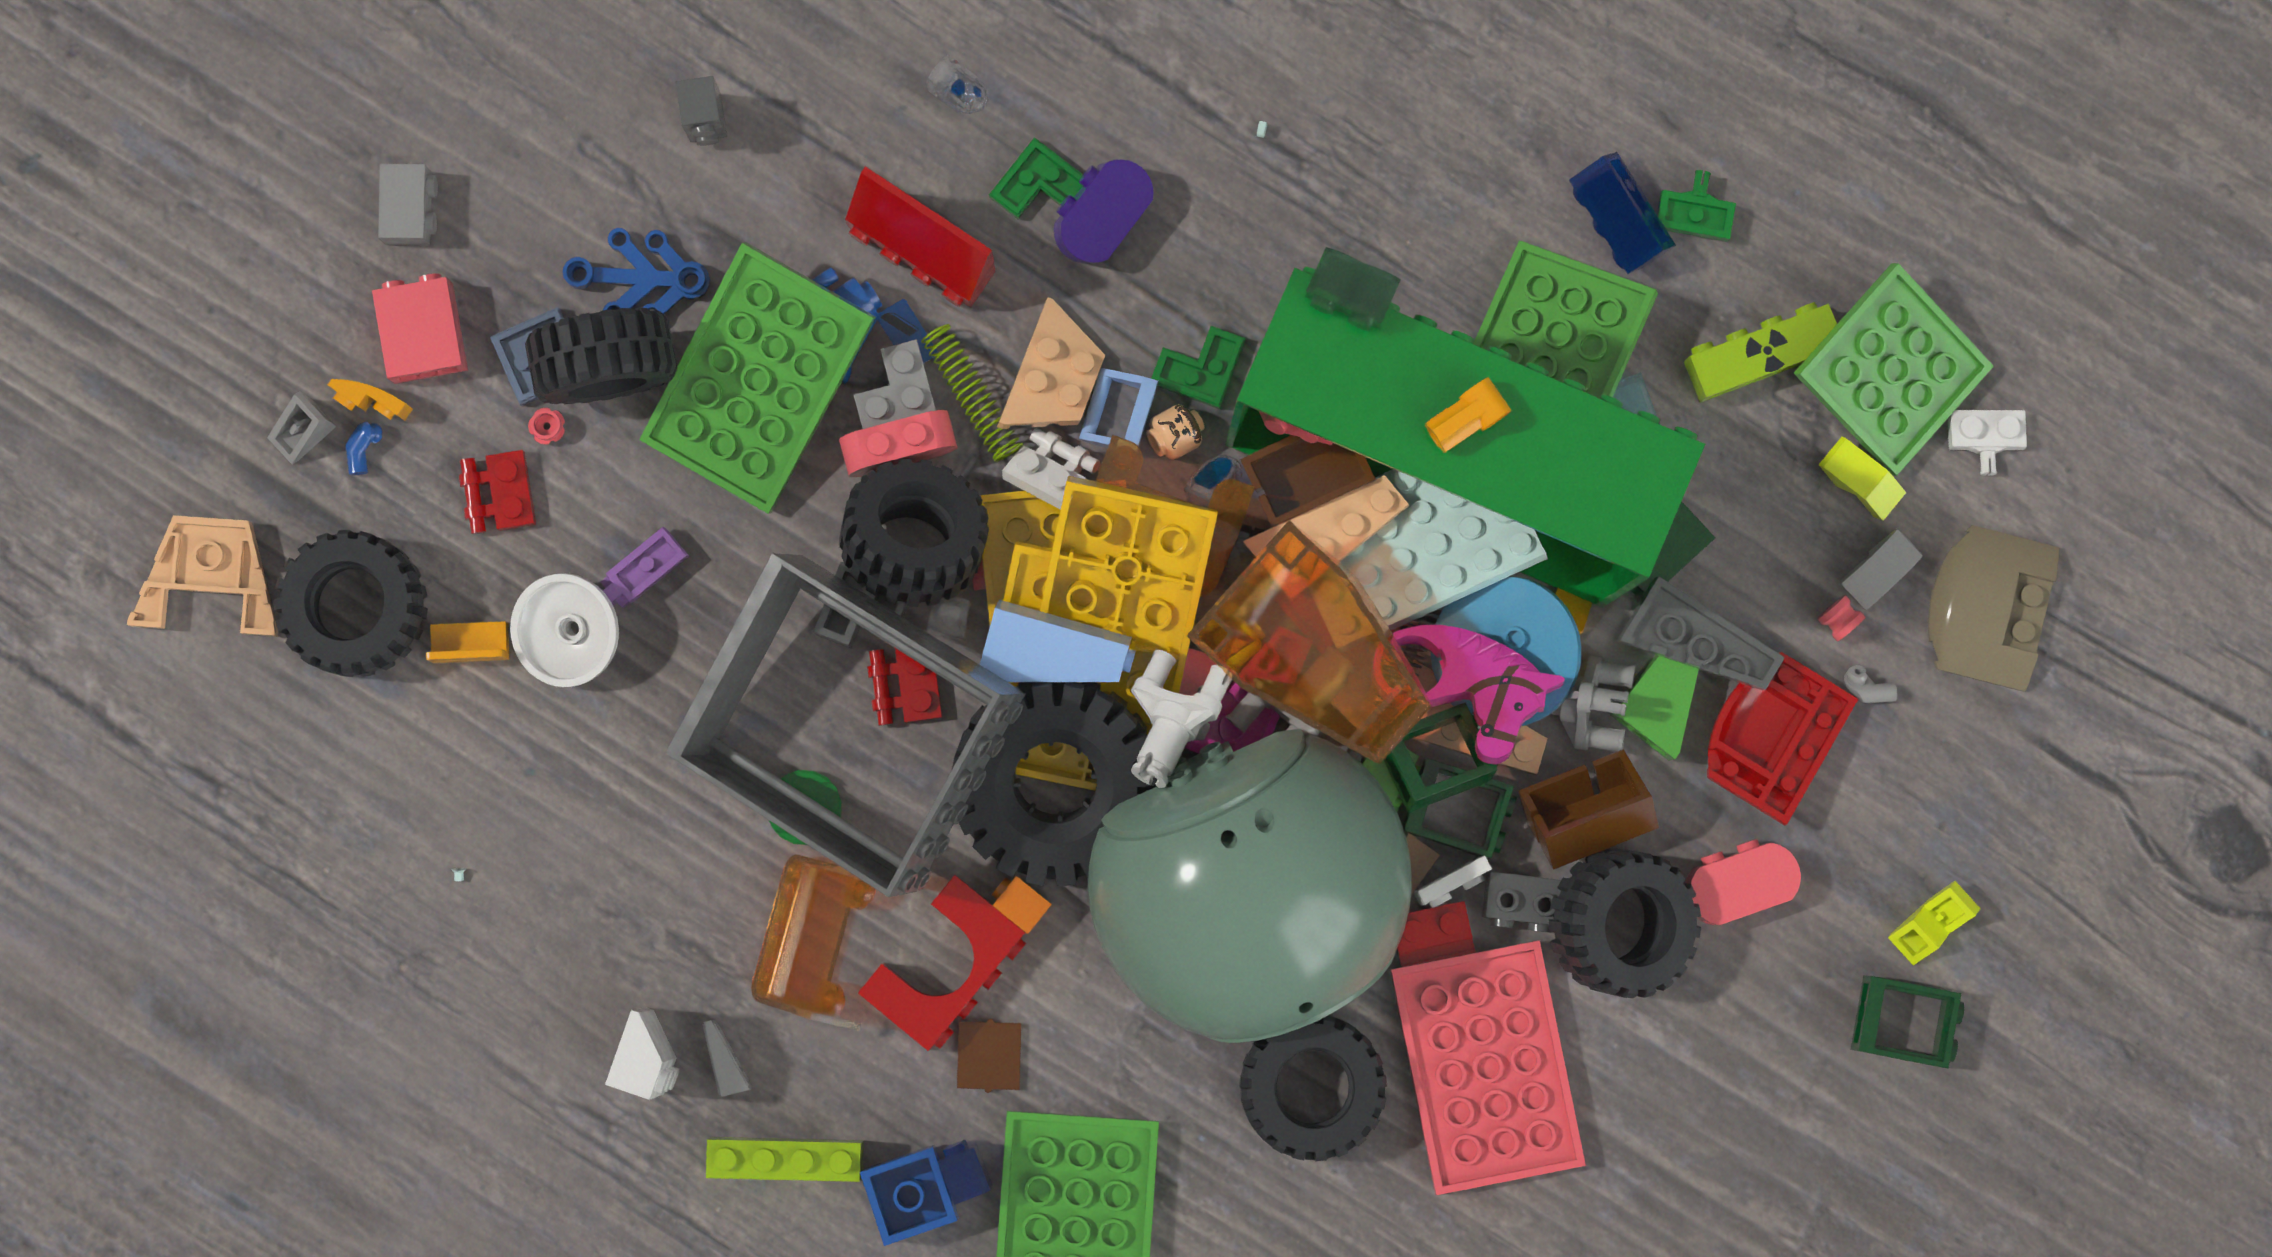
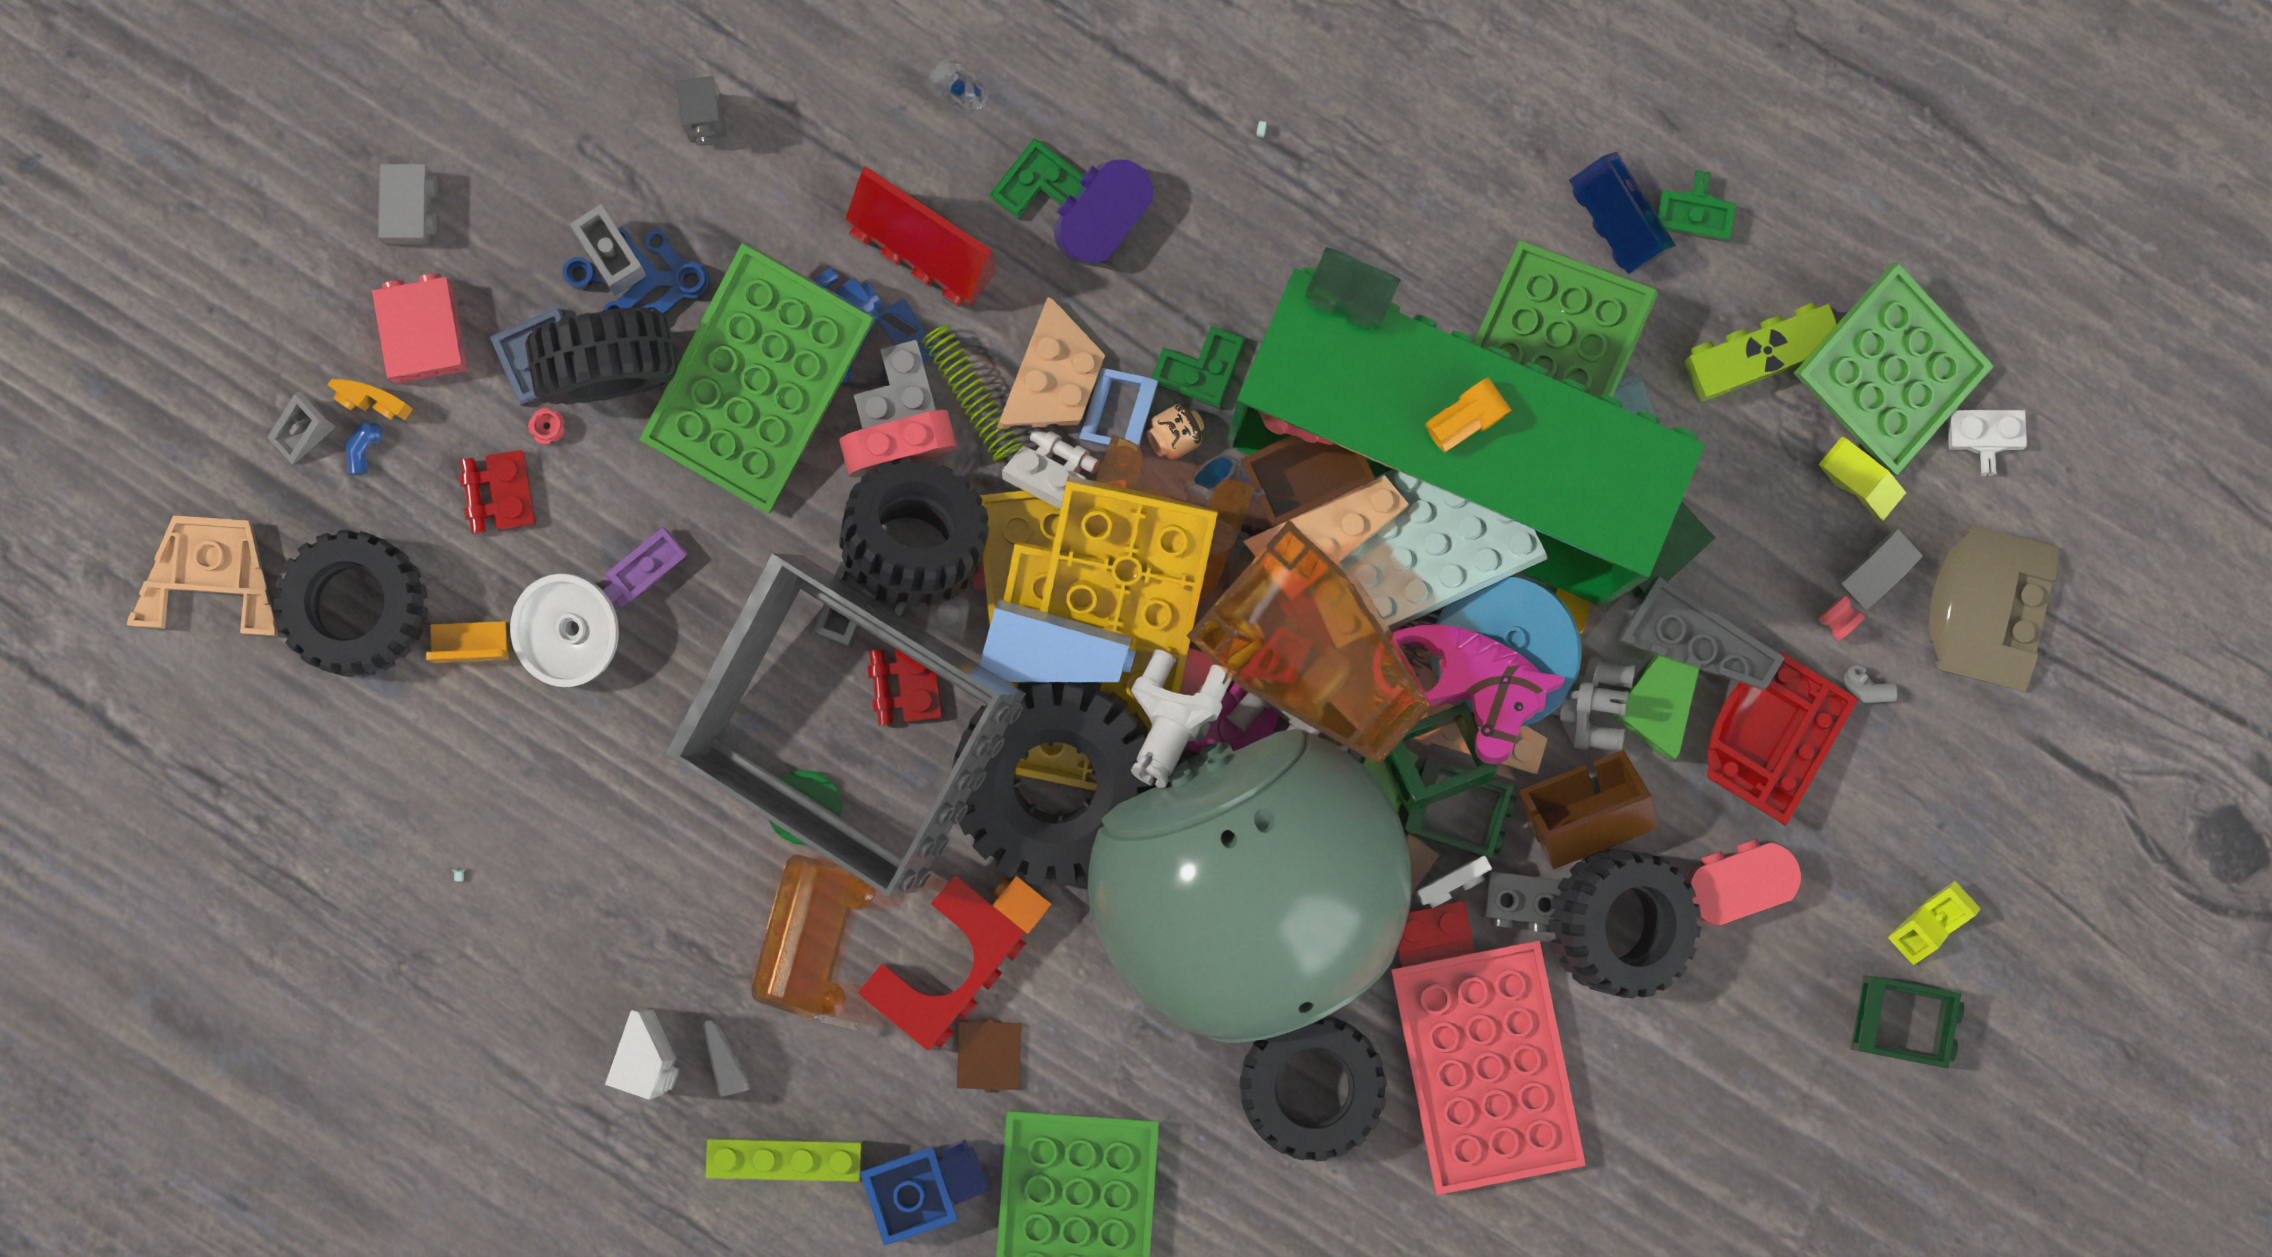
(607, 249): none -> light grey brick

